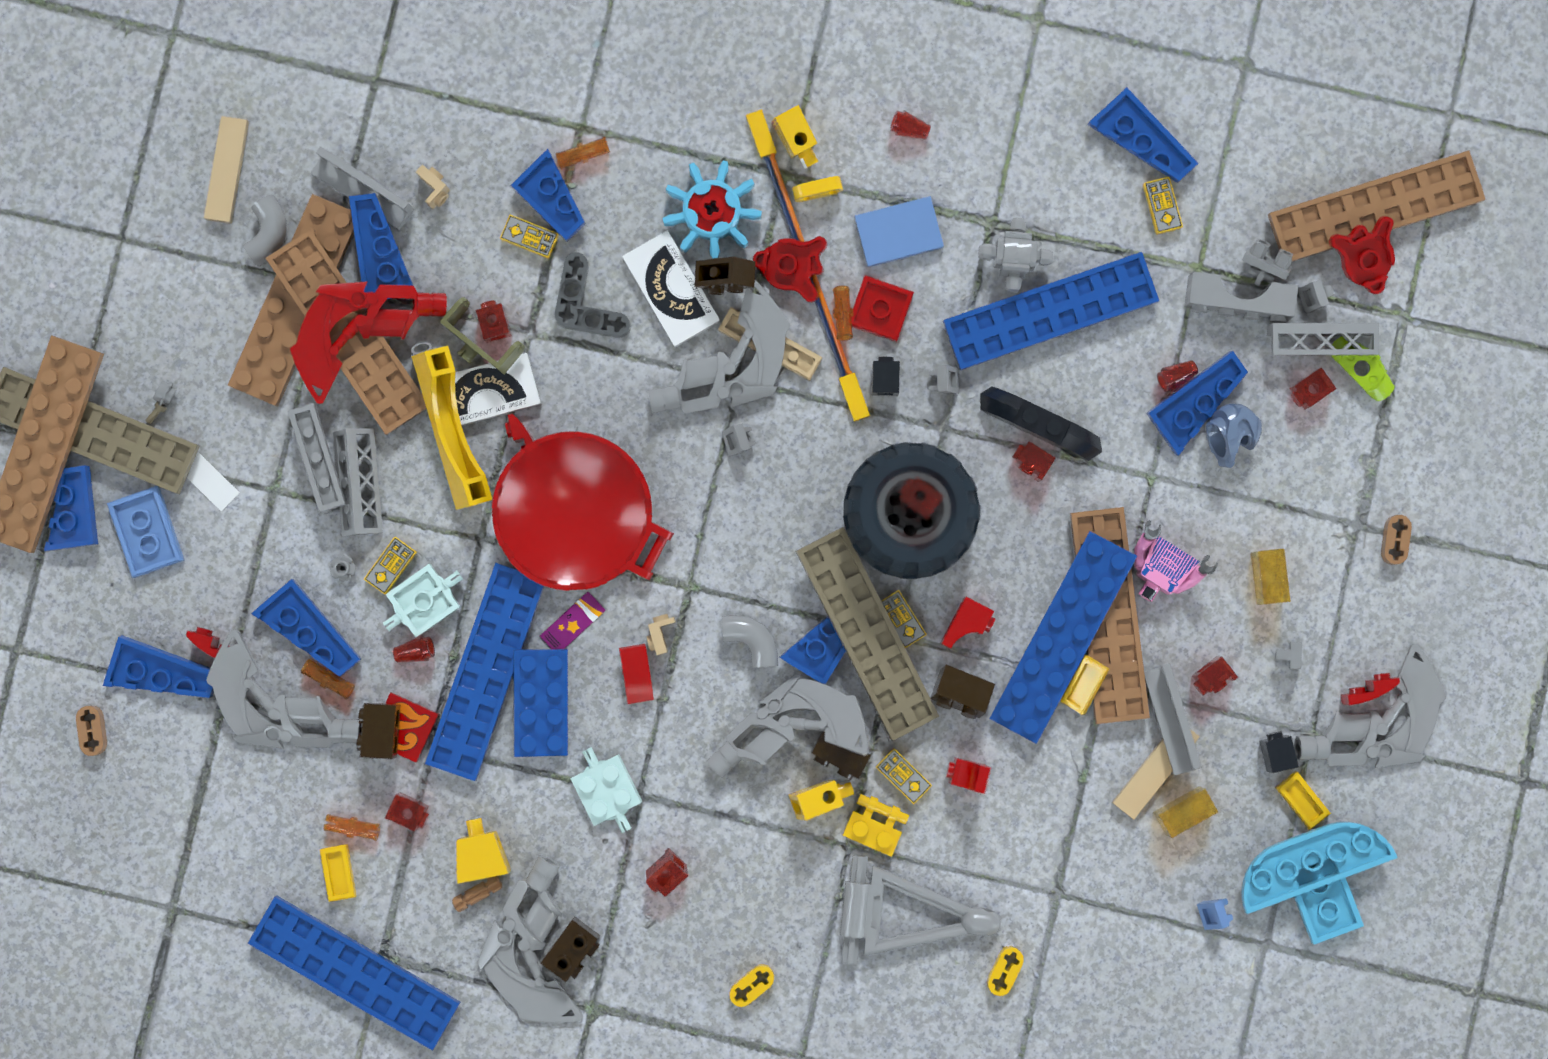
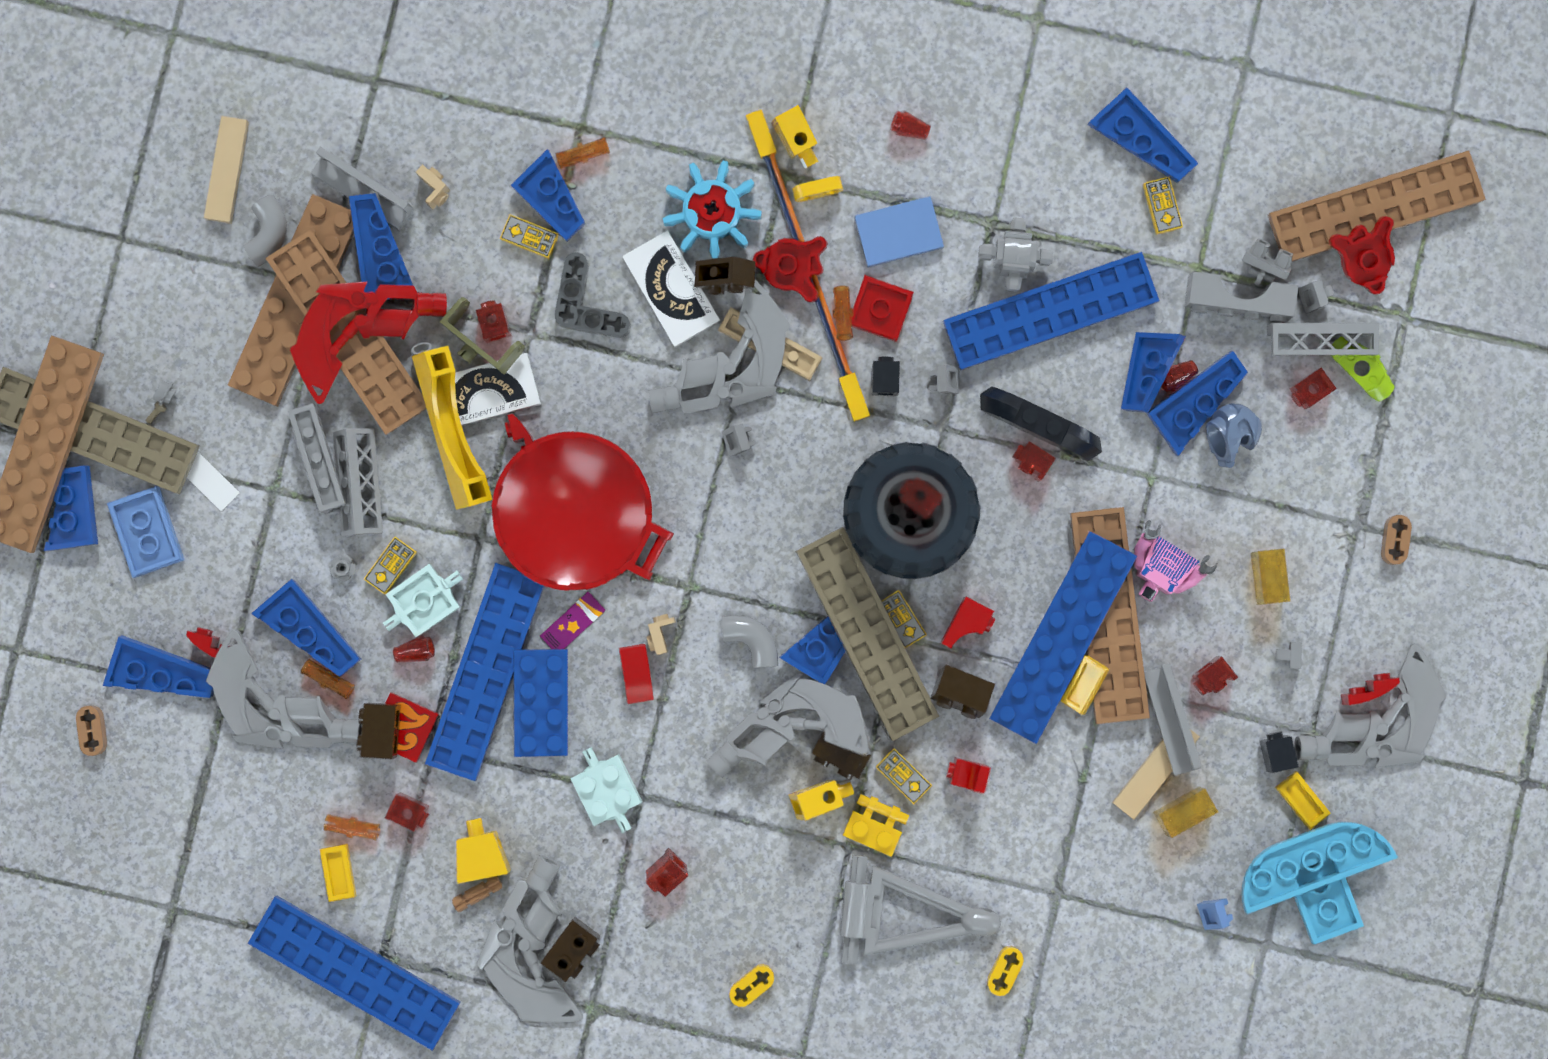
(1148, 368): none -> blue wing

